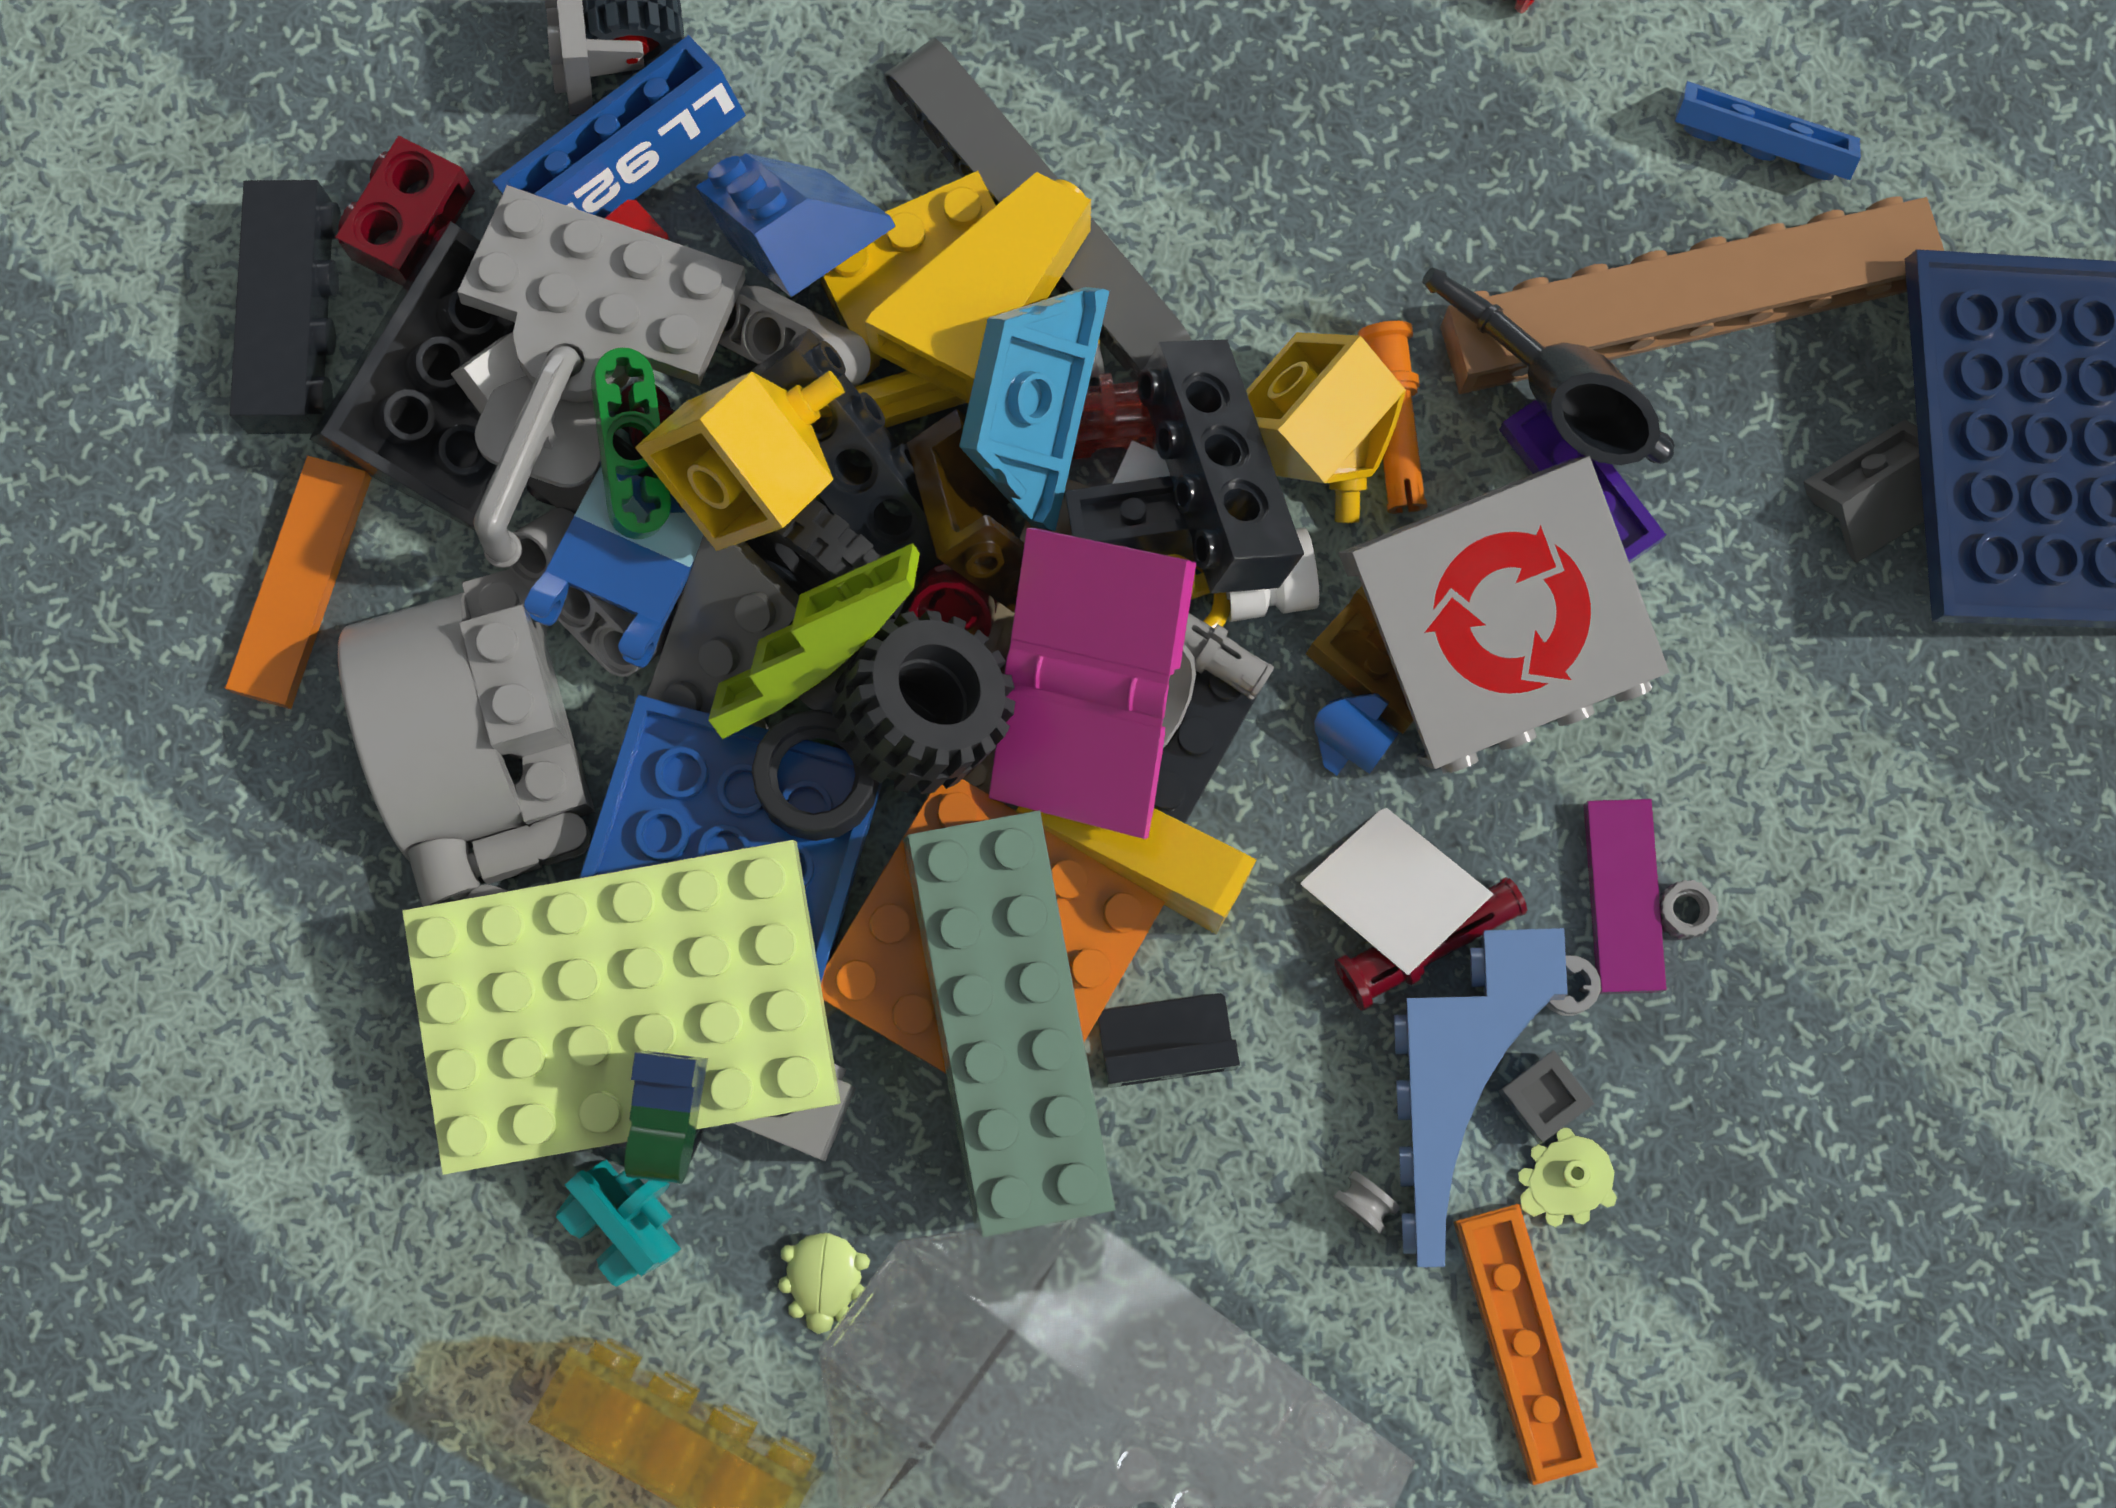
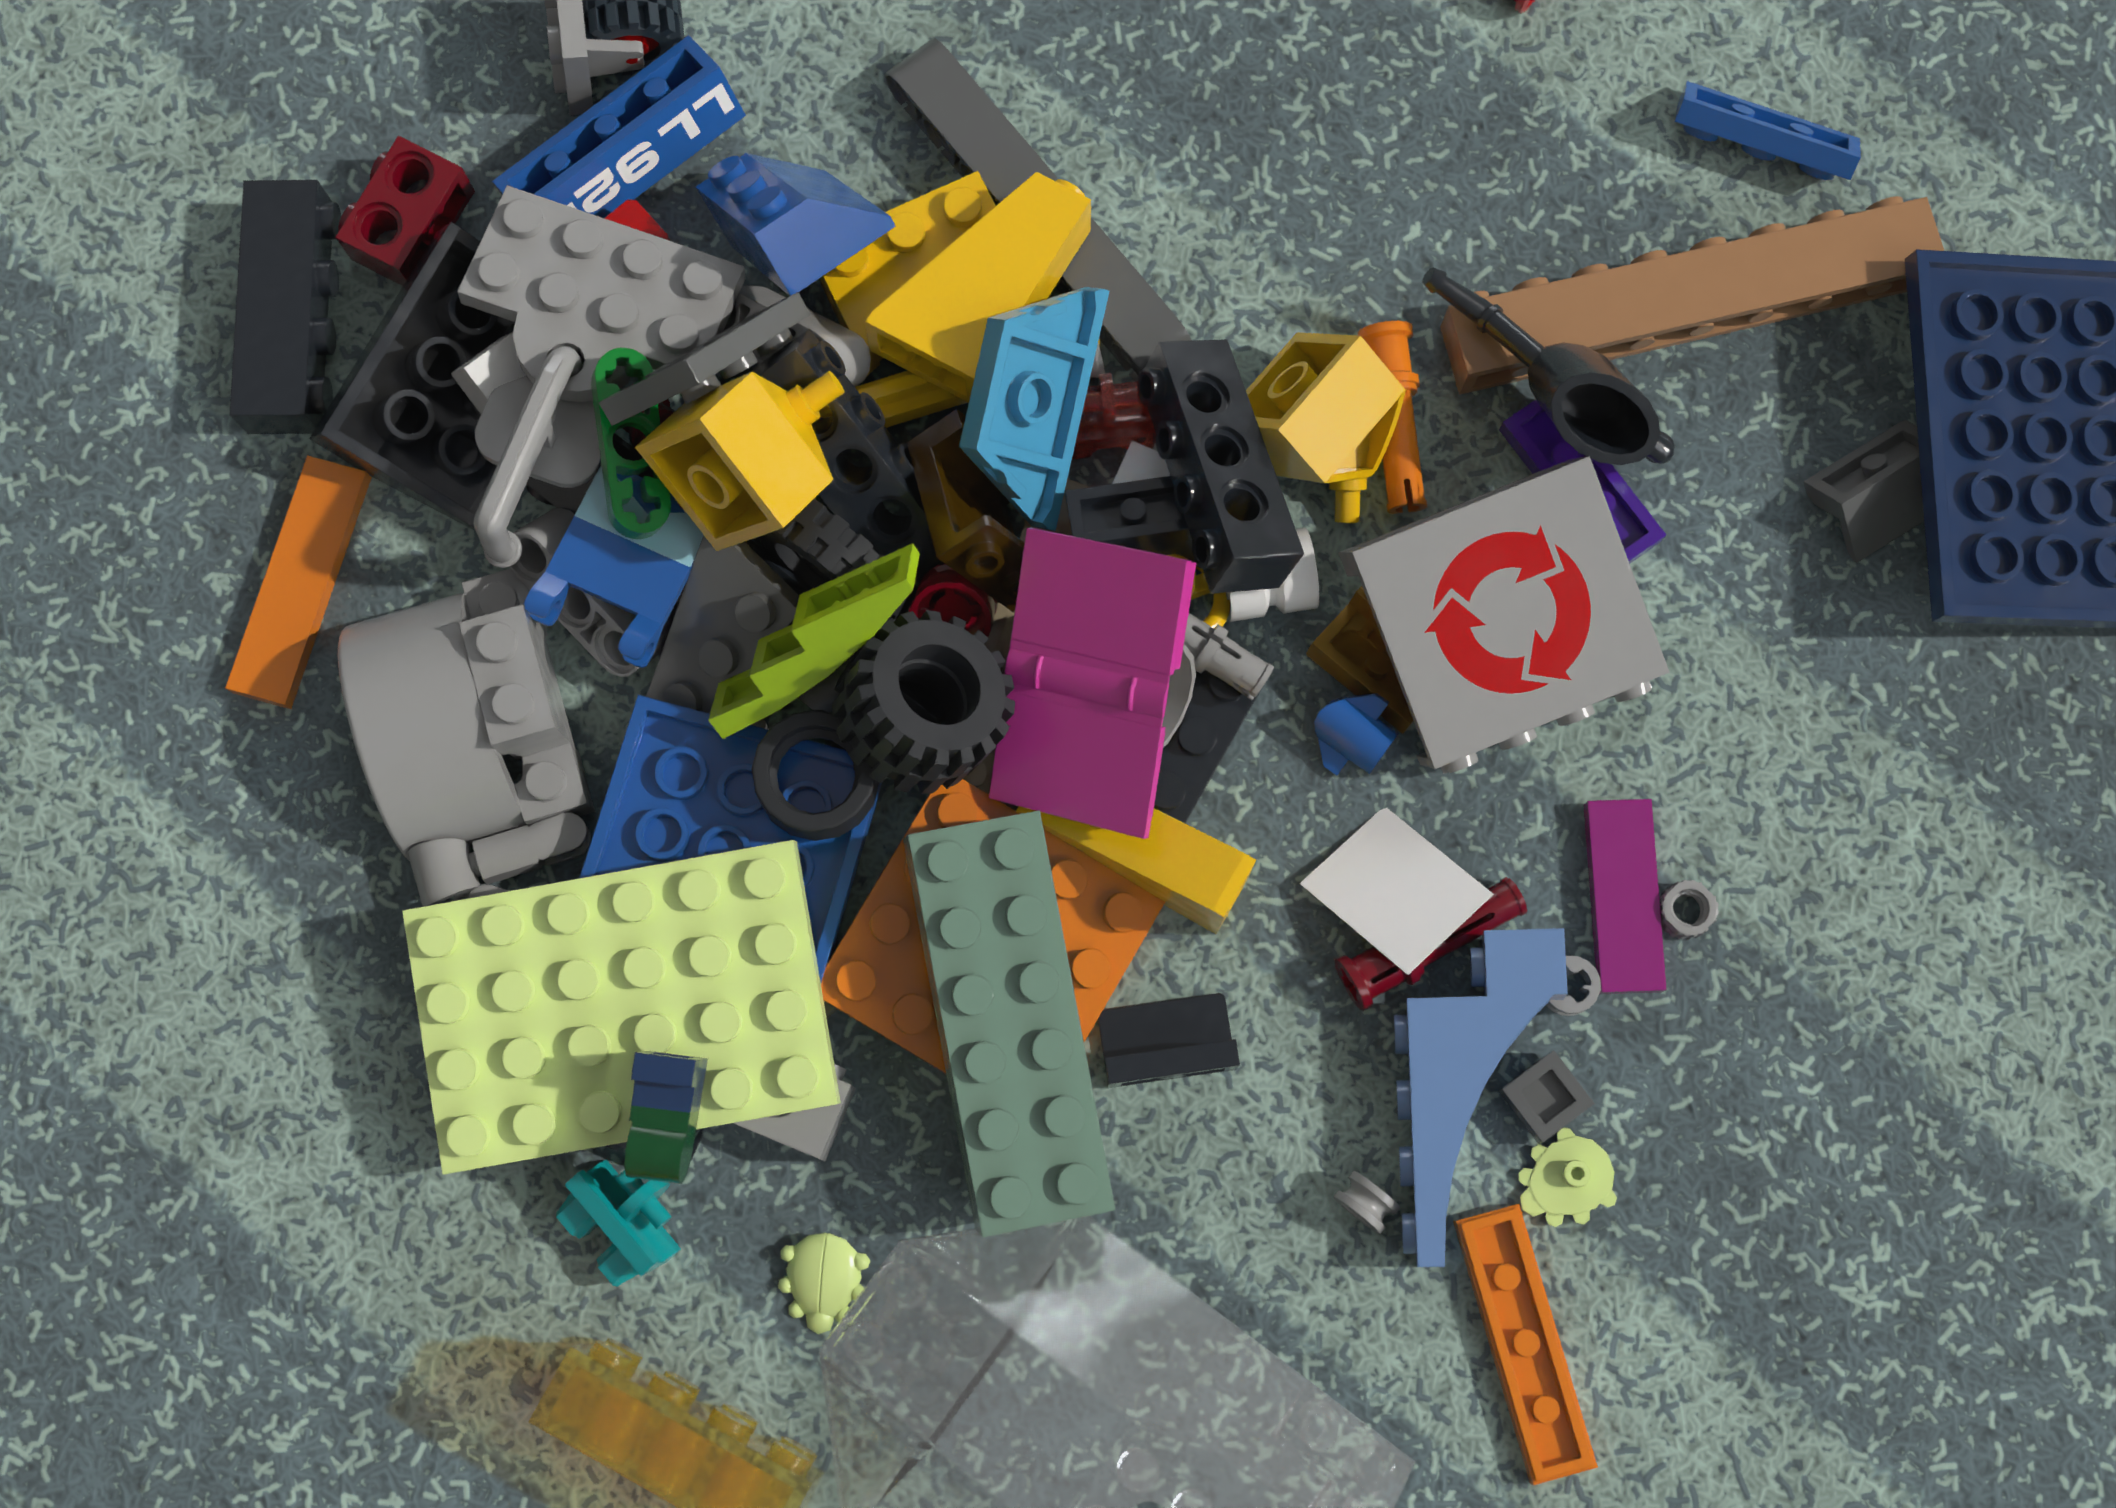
(724, 353): none -> dark grey wing

